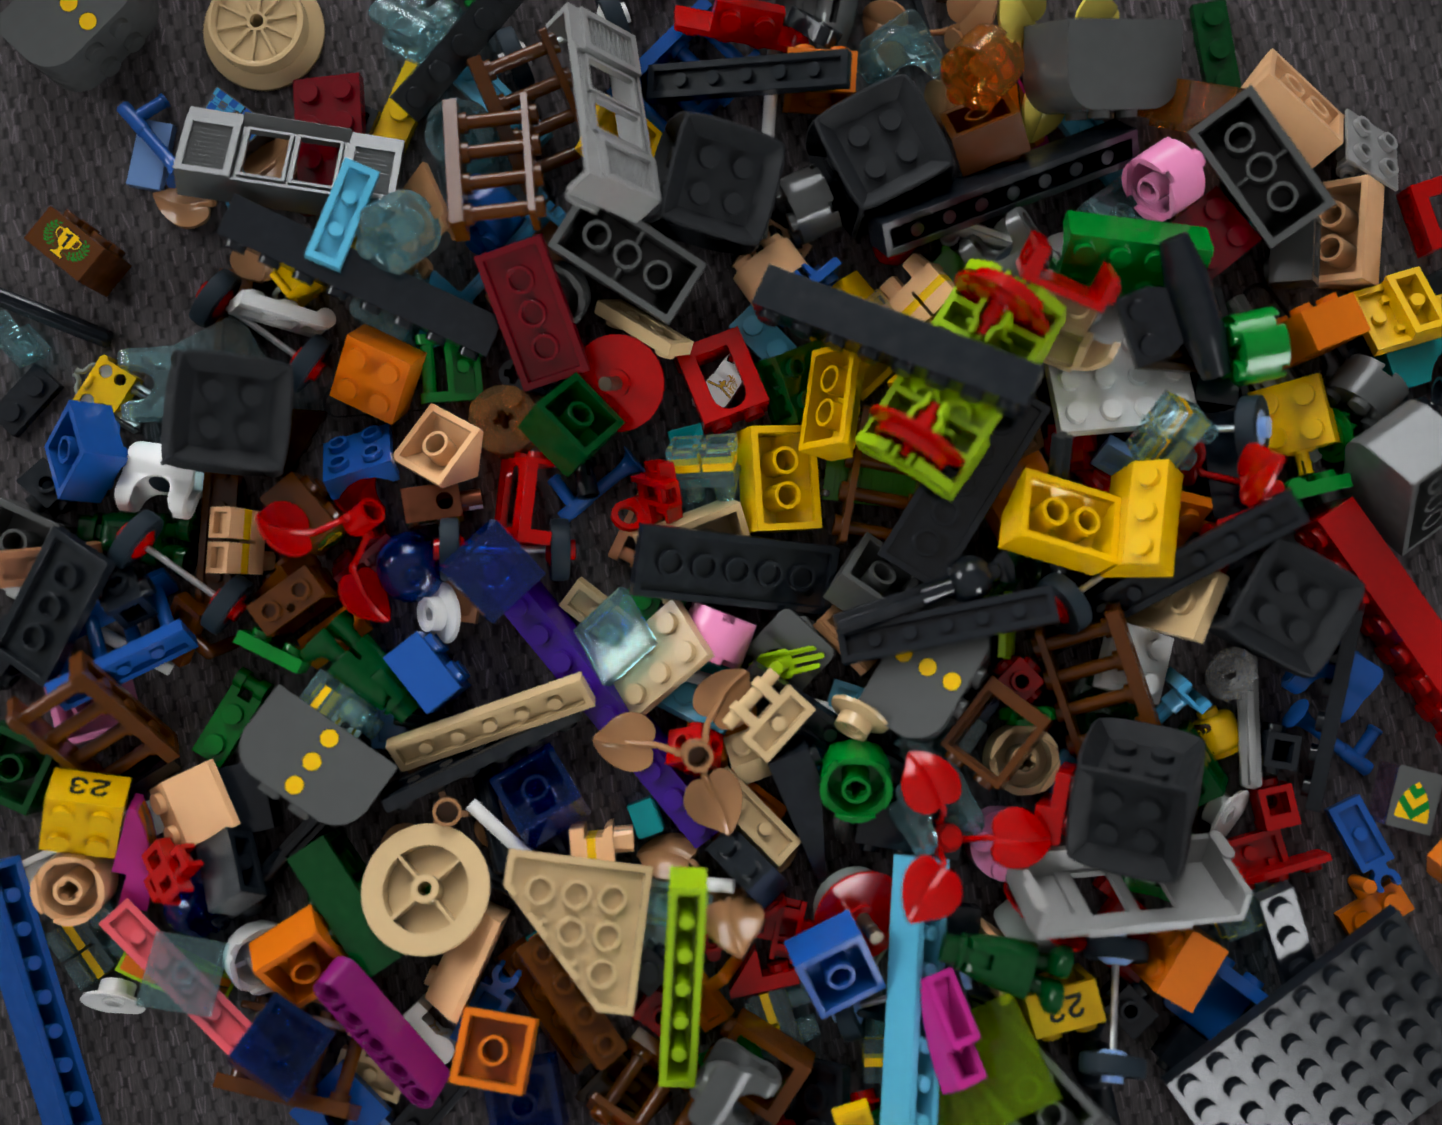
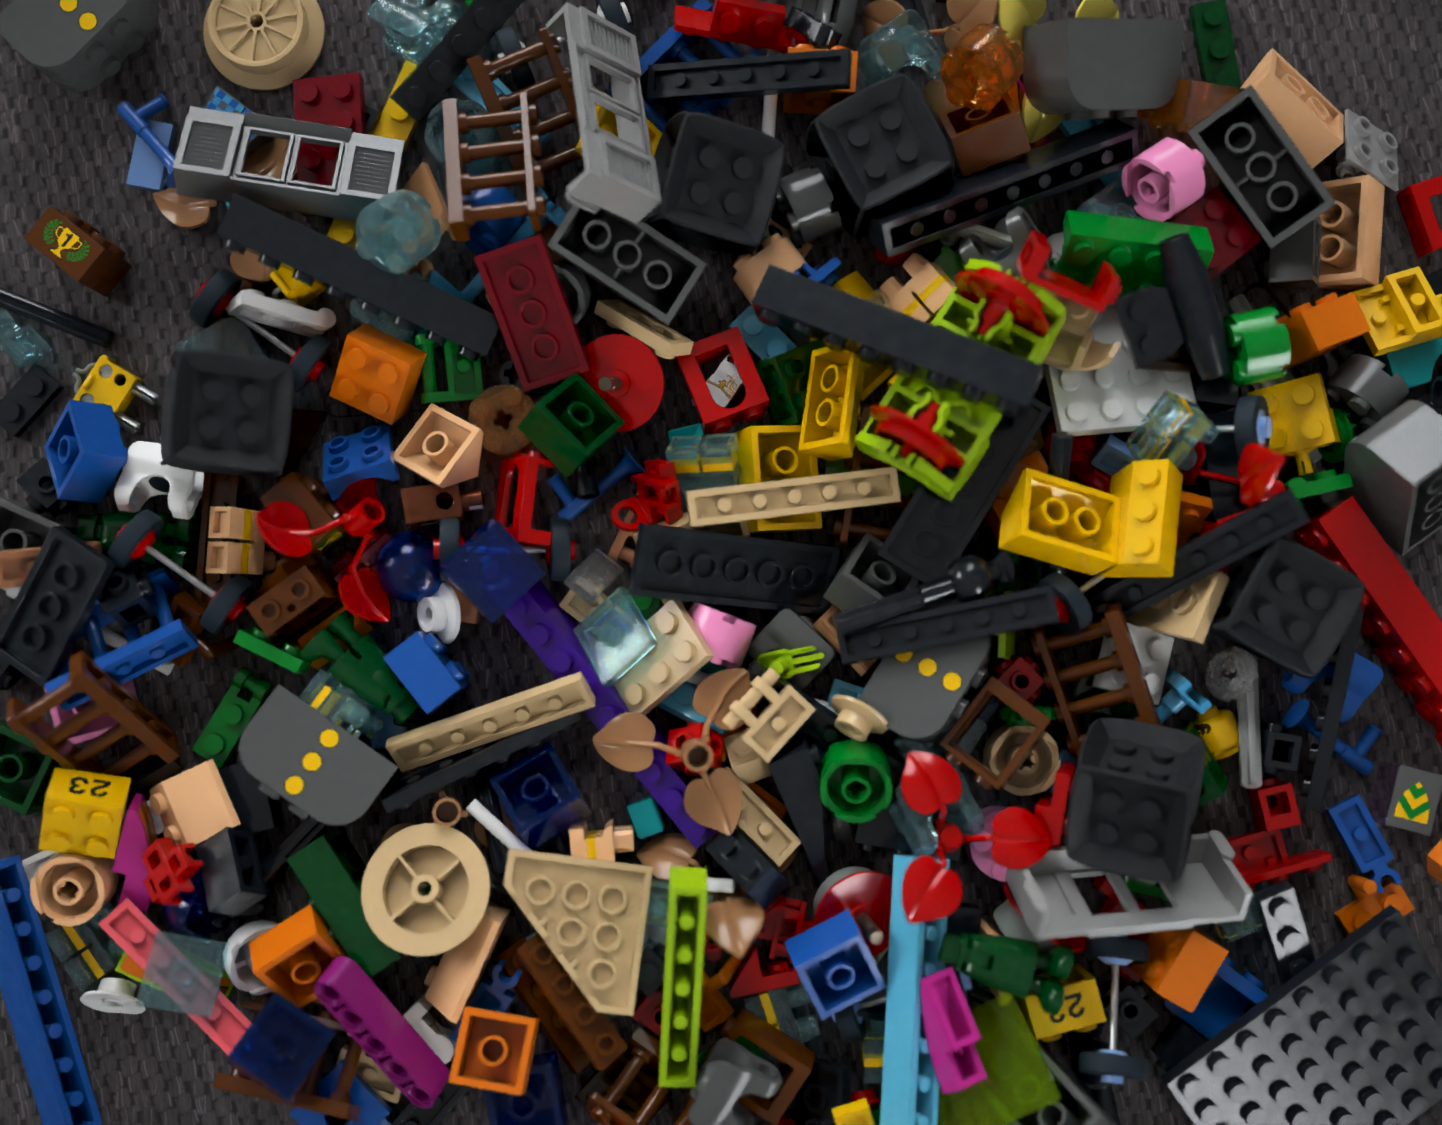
(155, 363): clear light blue piece -> none
(339, 217): medium azure plate -> none
(593, 576): none -> clear plate
(792, 497): none -> tan plate
(1225, 811): white piece -> none

